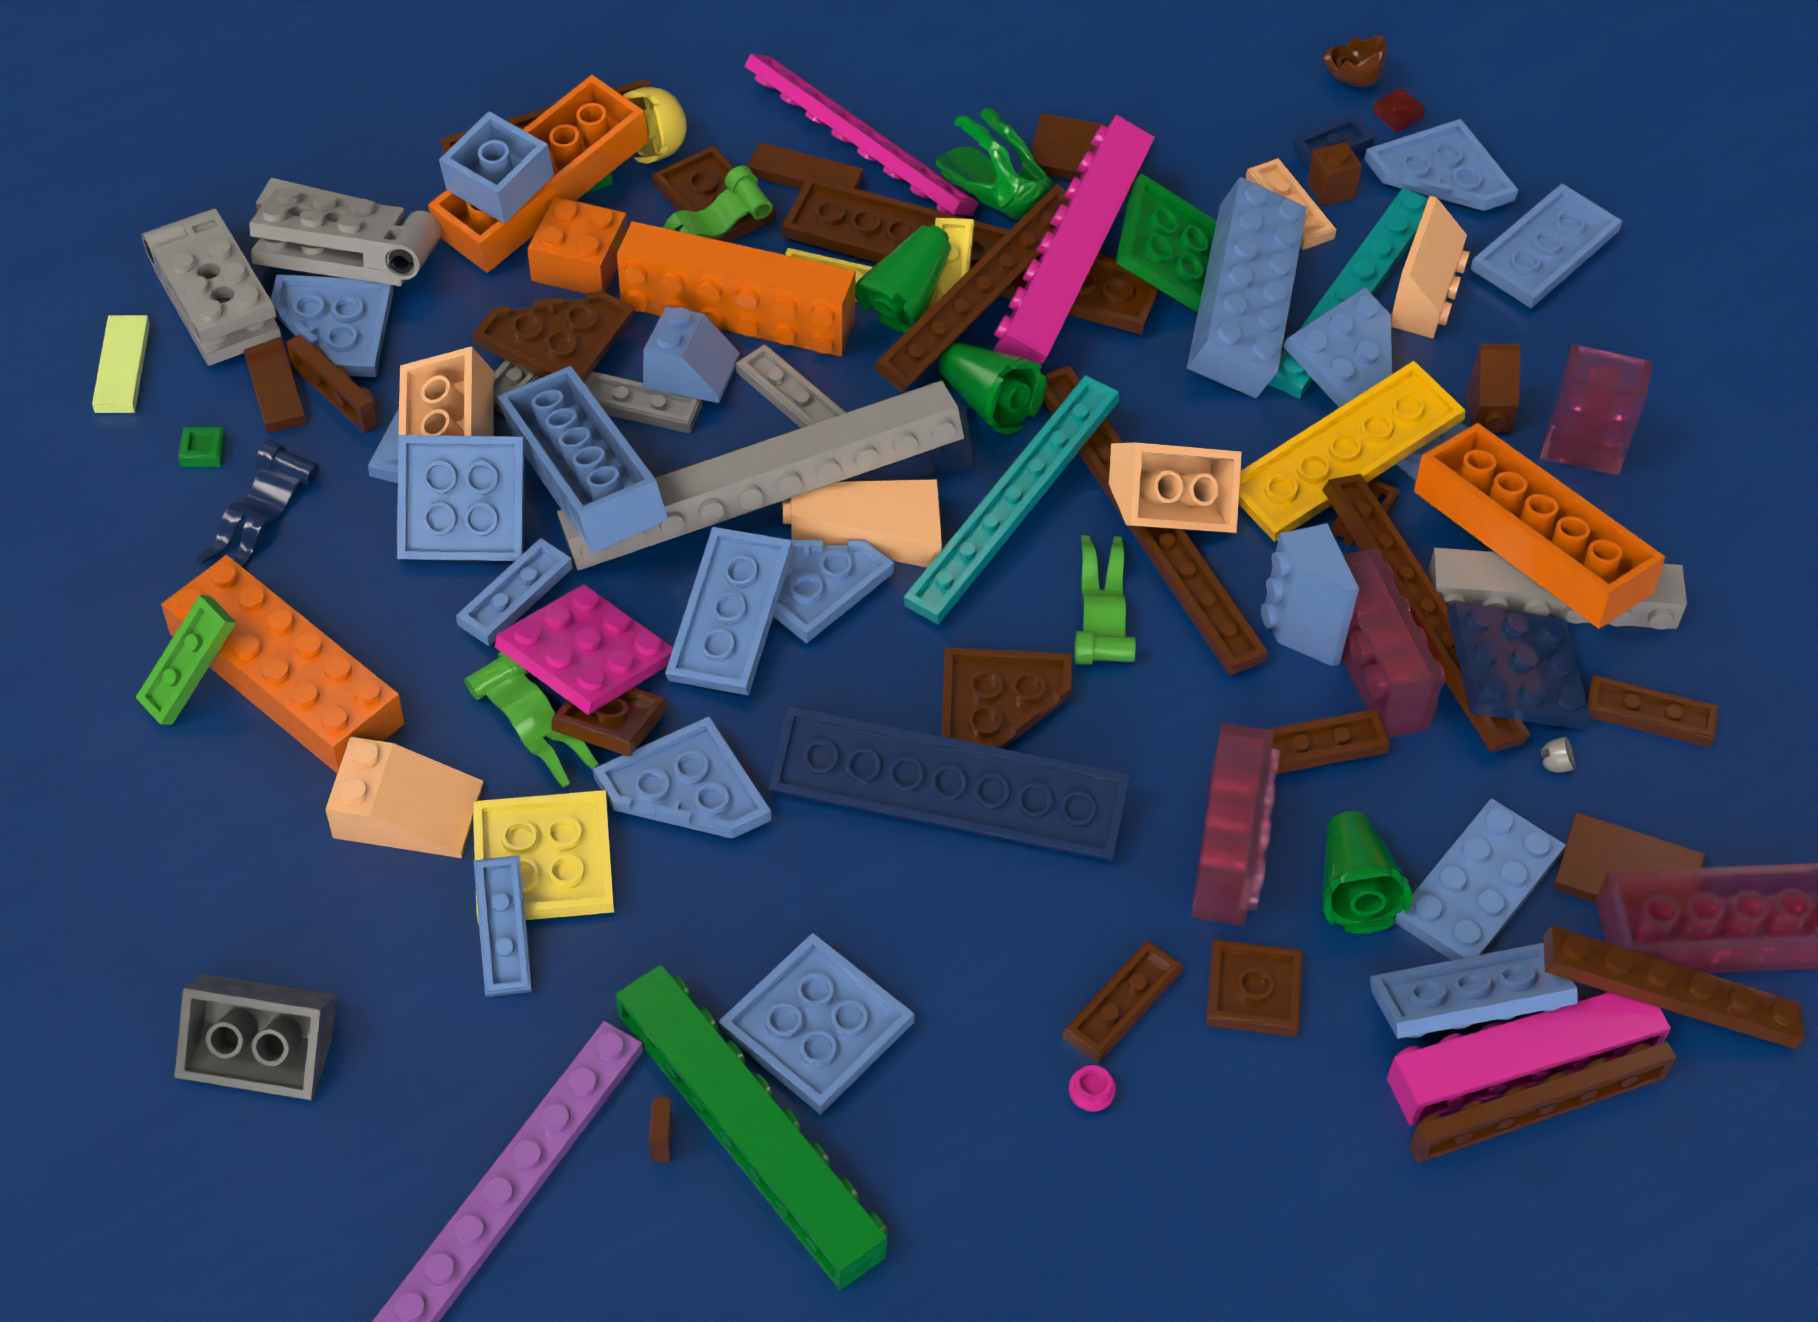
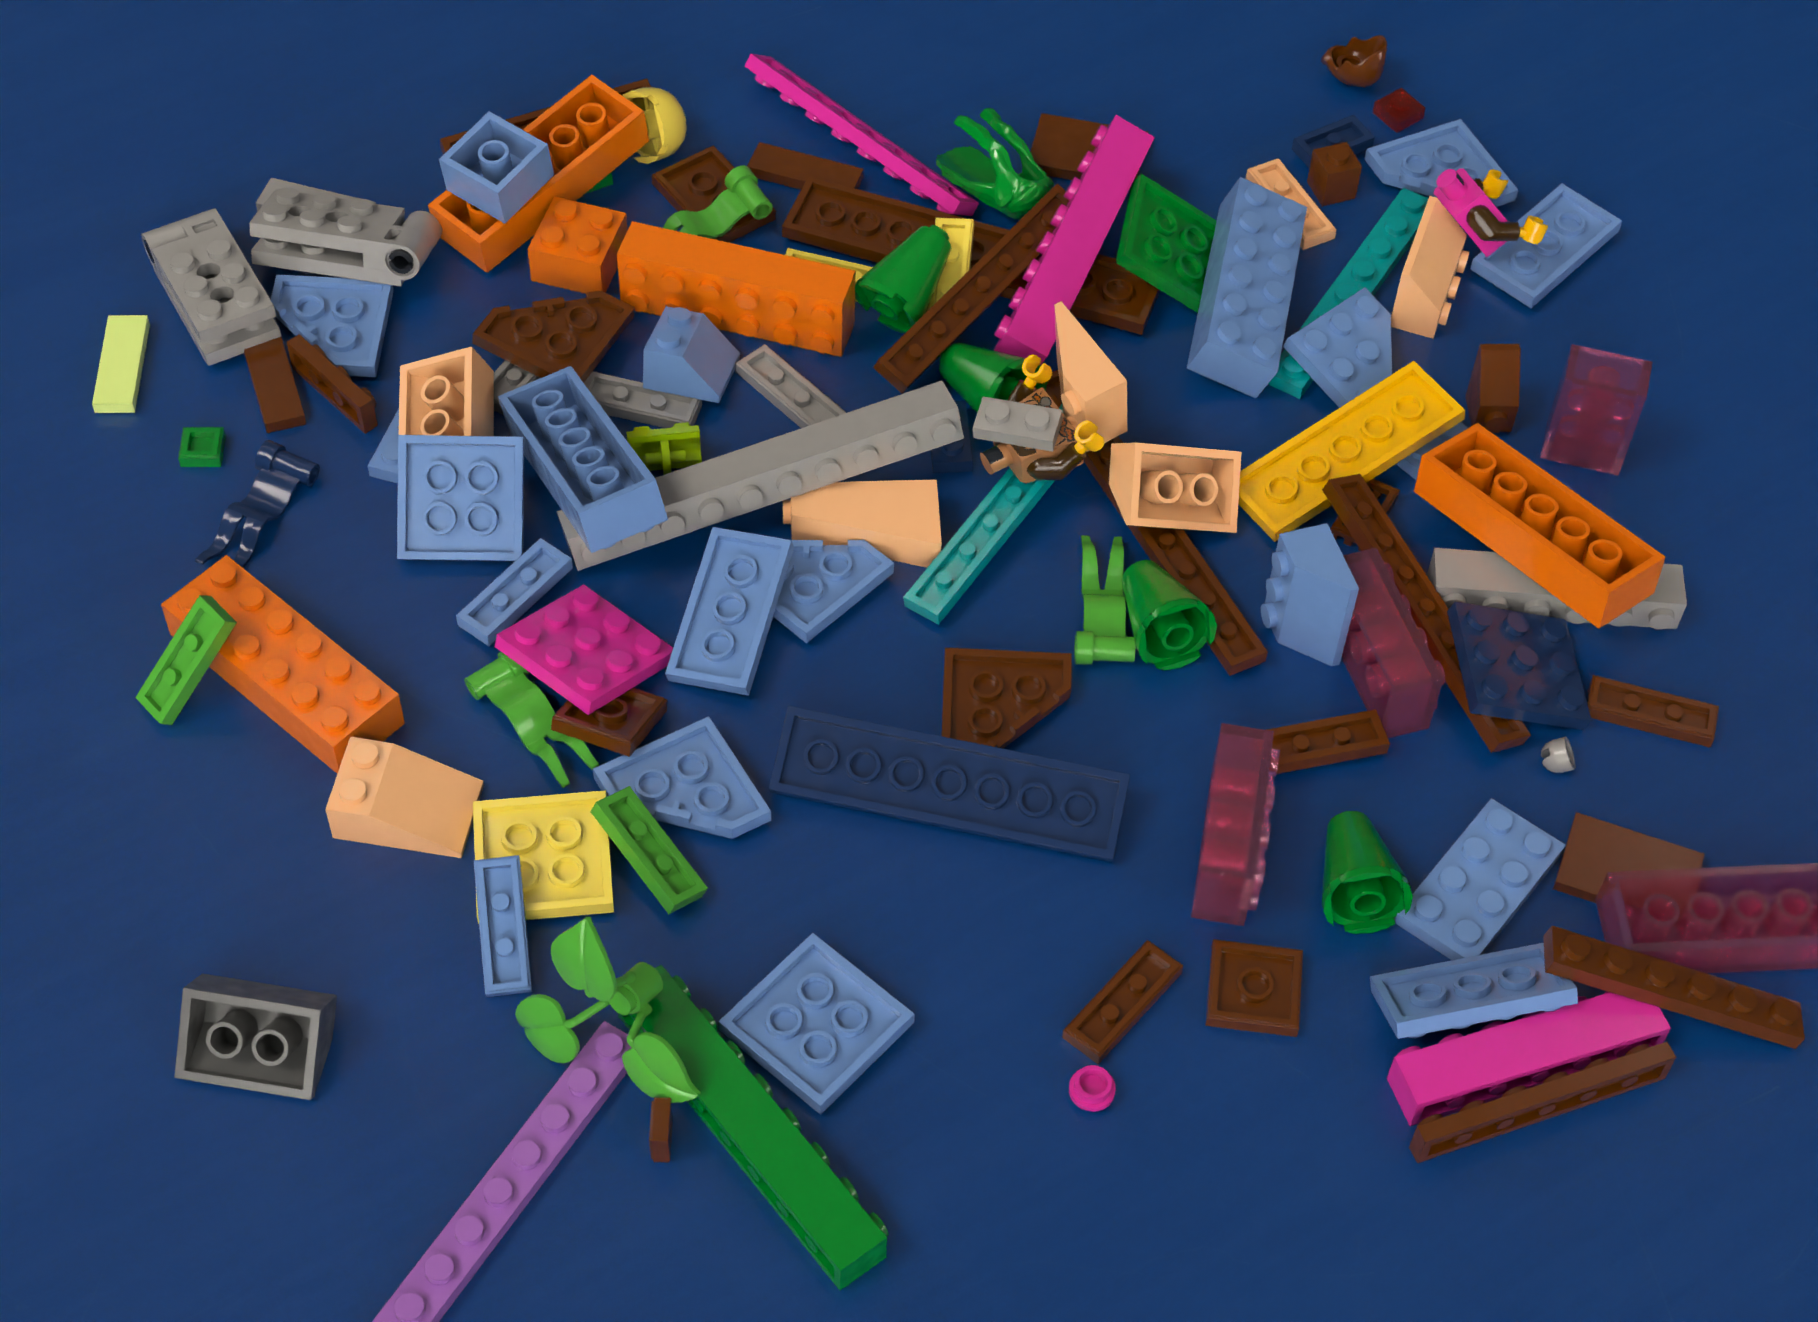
(586, 966): none -> bright green plant
(649, 849): none -> bright green plate
(667, 447): none -> lime hips
(1017, 423): none -> light grey plate
(1038, 464): none -> torso
(1088, 379): none -> light nougat slope
(1165, 617): none -> green cone
(1478, 216): none -> torso

